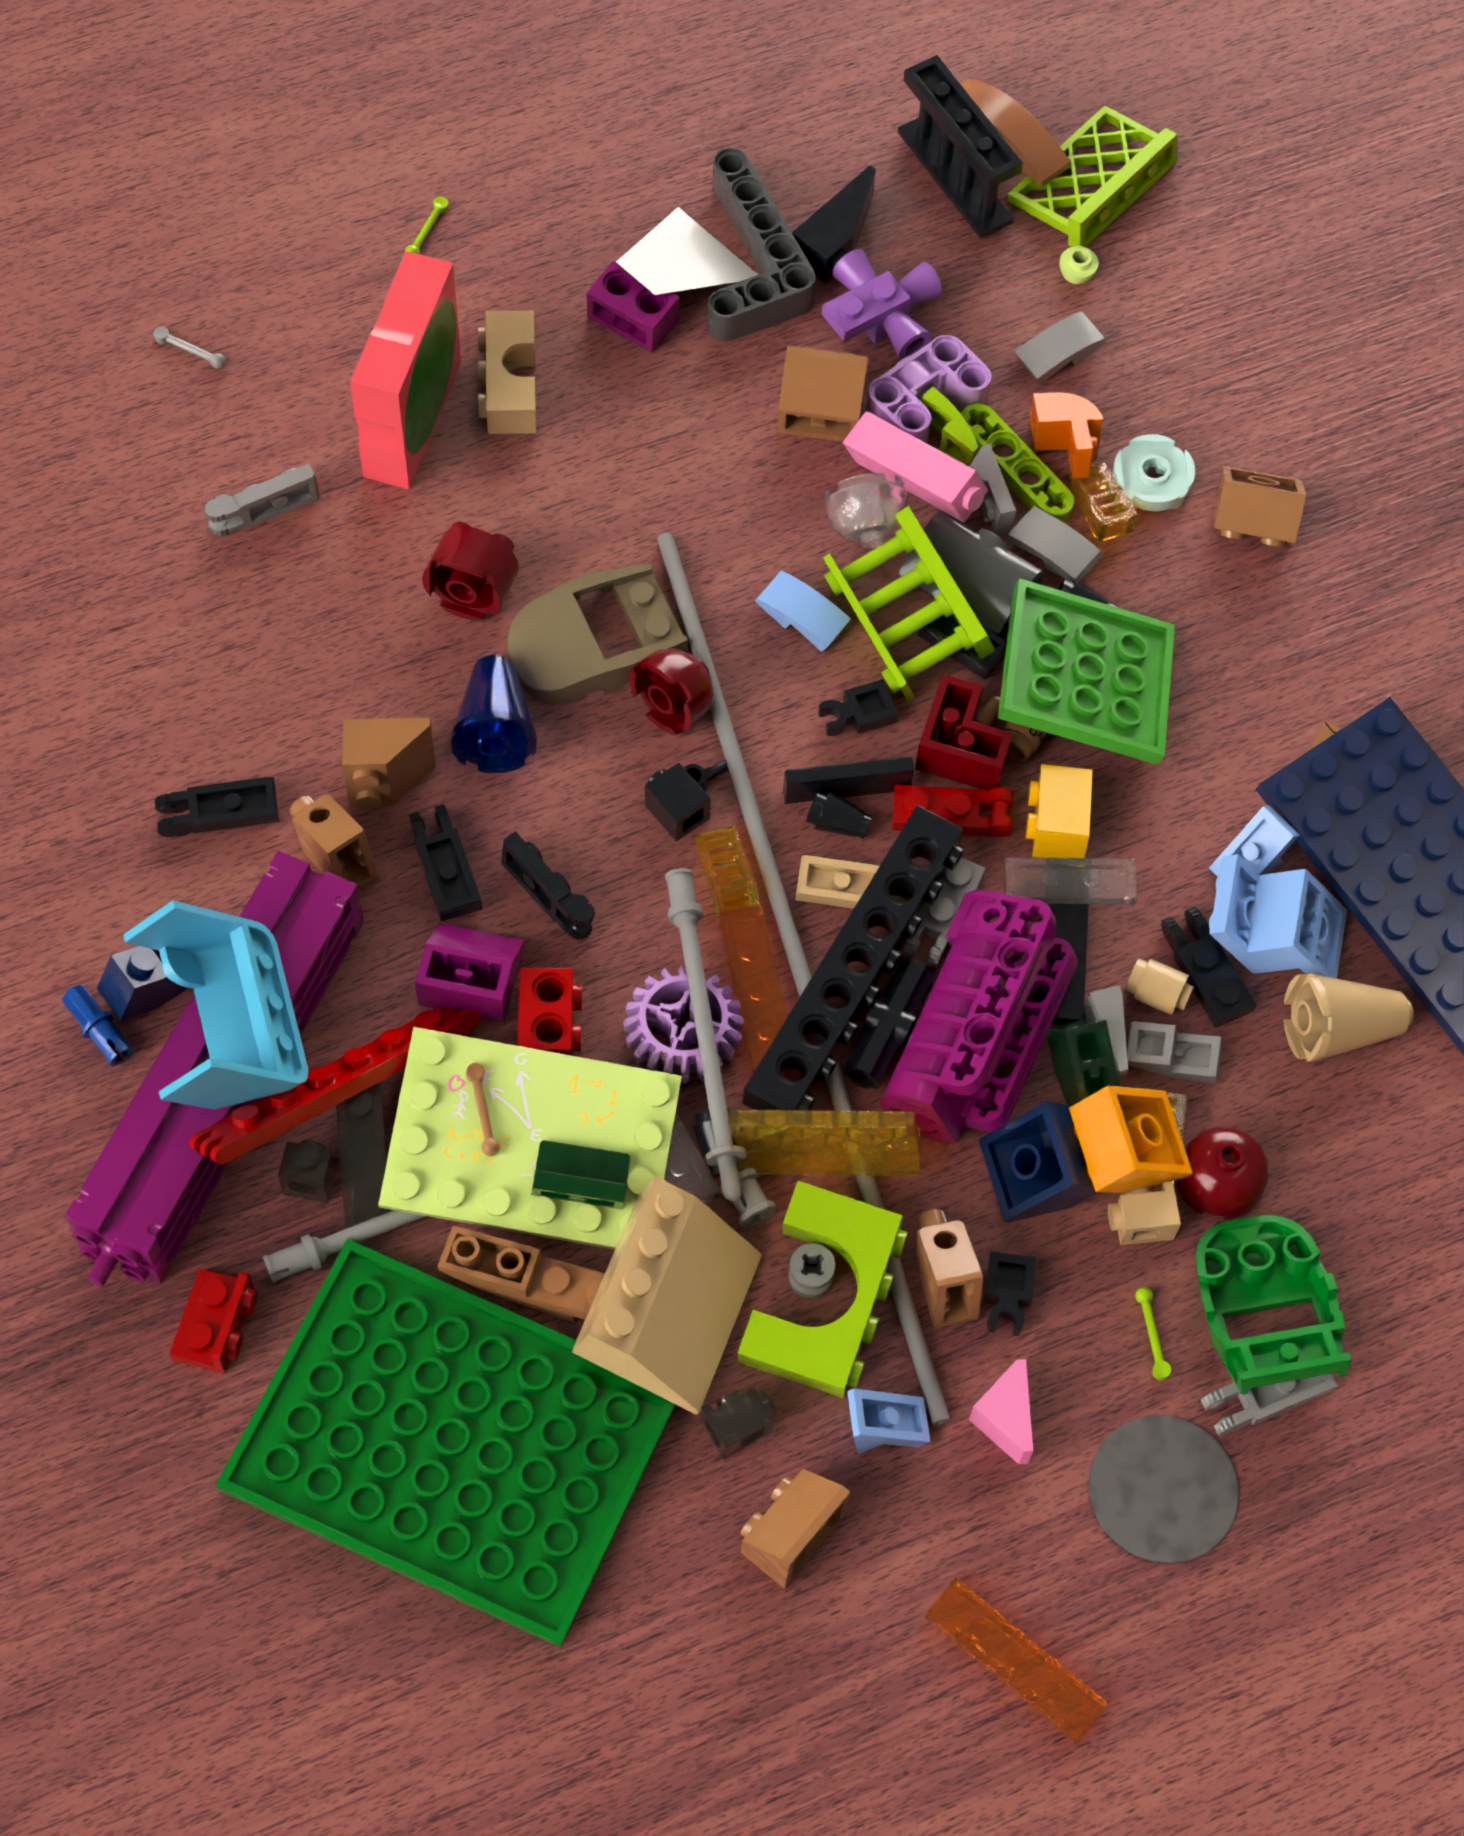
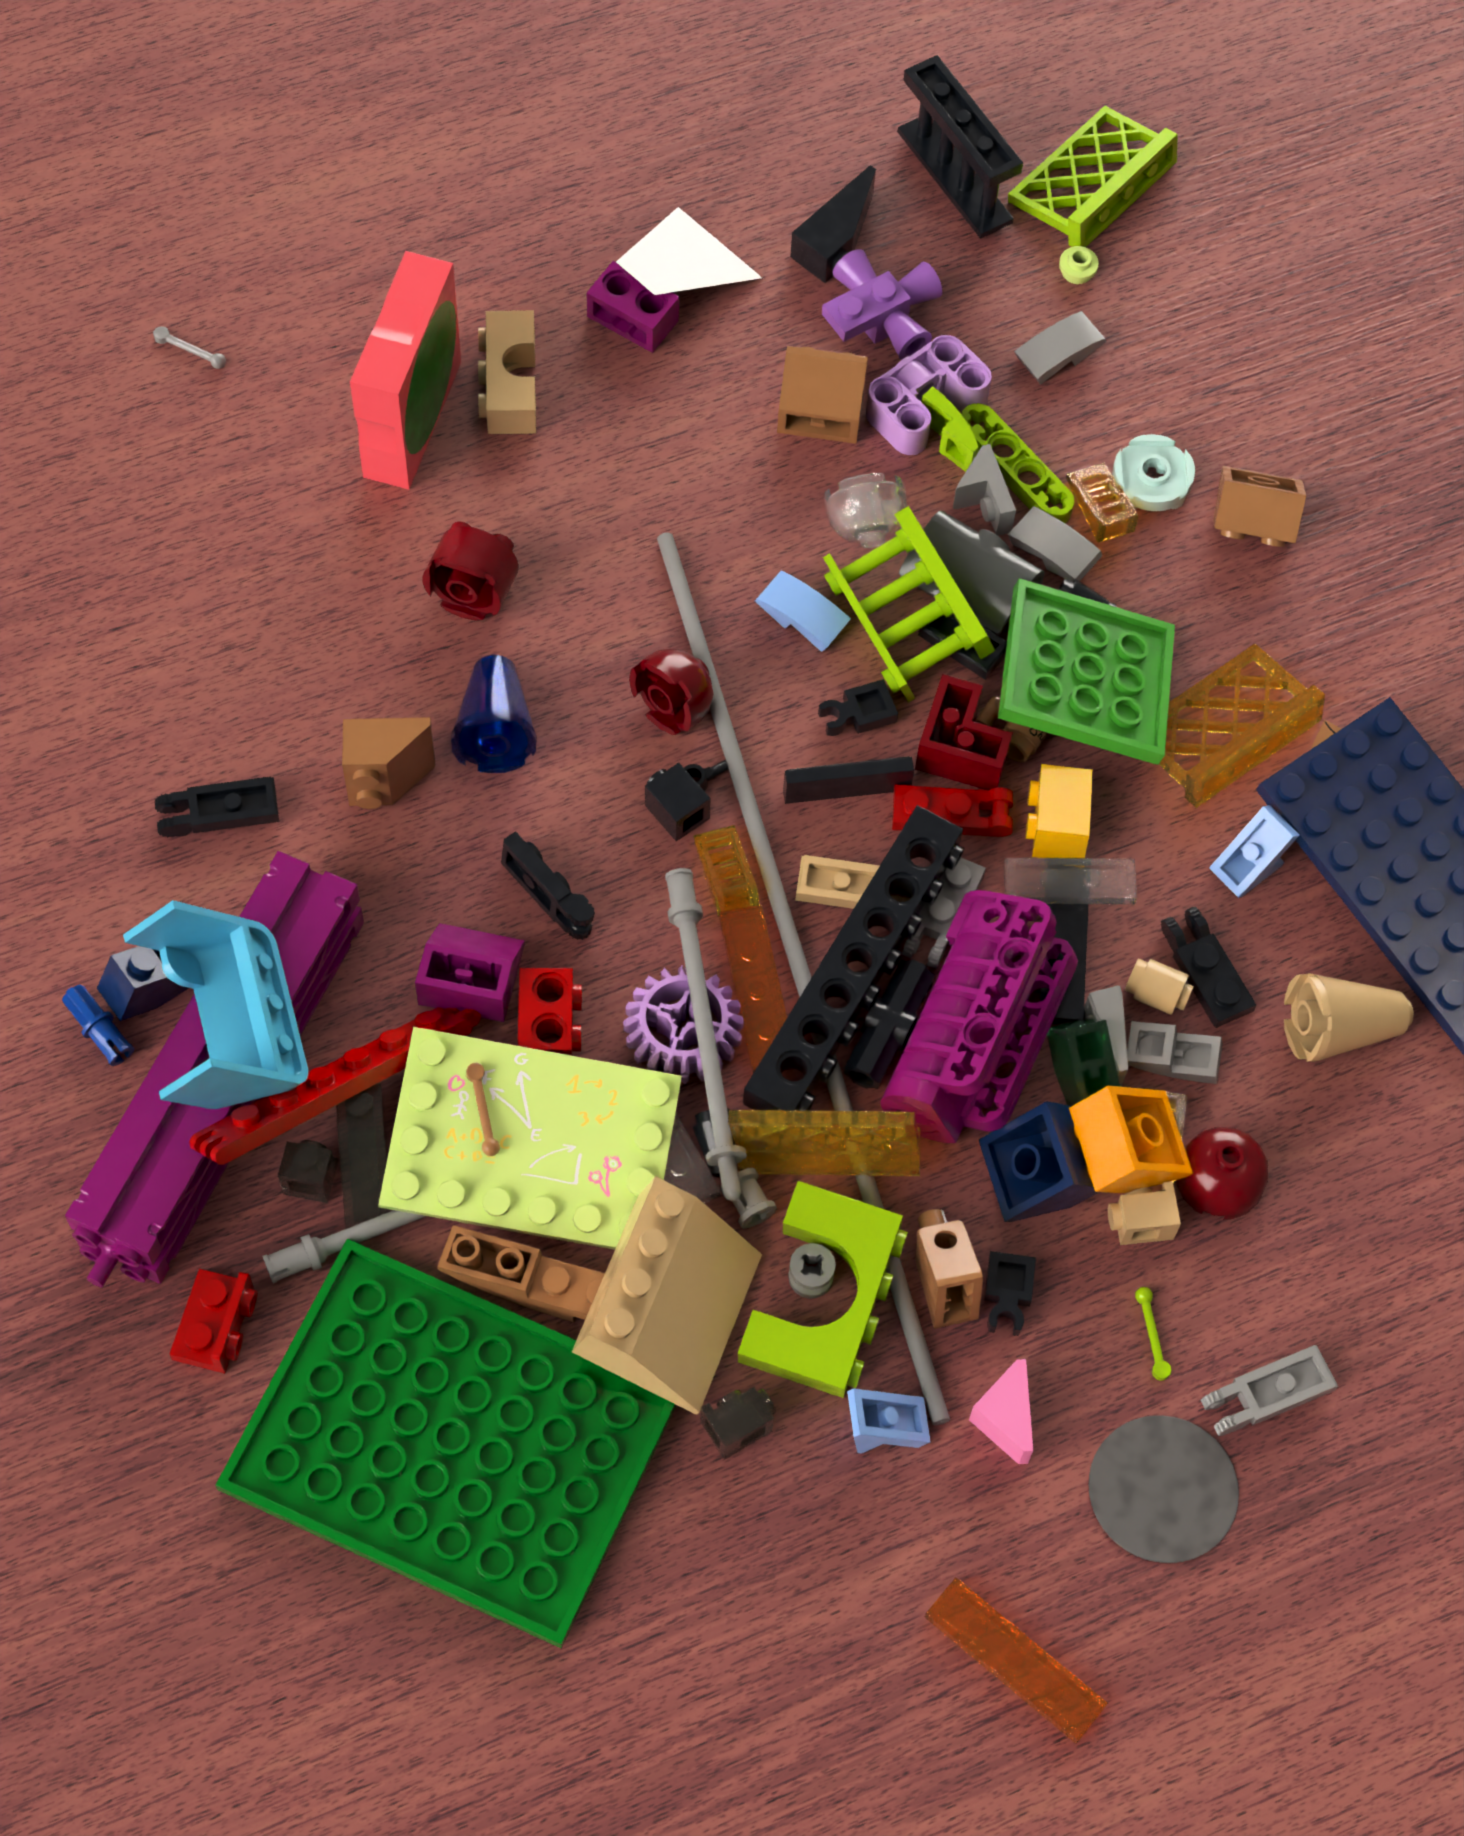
(262, 501): light grey hinge -> none
(325, 830): medium nougat torso -> none
(440, 206): lime hinge -> none
(446, 867): black hinge -> none
(557, 650): dark tan slope -> none
(581, 1174): dark green panel -> none
(786, 277): dark grey beam -> none
(795, 1525): medium nougat slope -> none
(837, 815): black cone -> none
(923, 468): bright pink brick -> none
(1022, 131): nougat slope -> none
(1067, 424): orange brick -> none
(1255, 741): none -> clear yellow fence
(1263, 1267): green slope -> none
(1277, 920): light blue bracket -> none

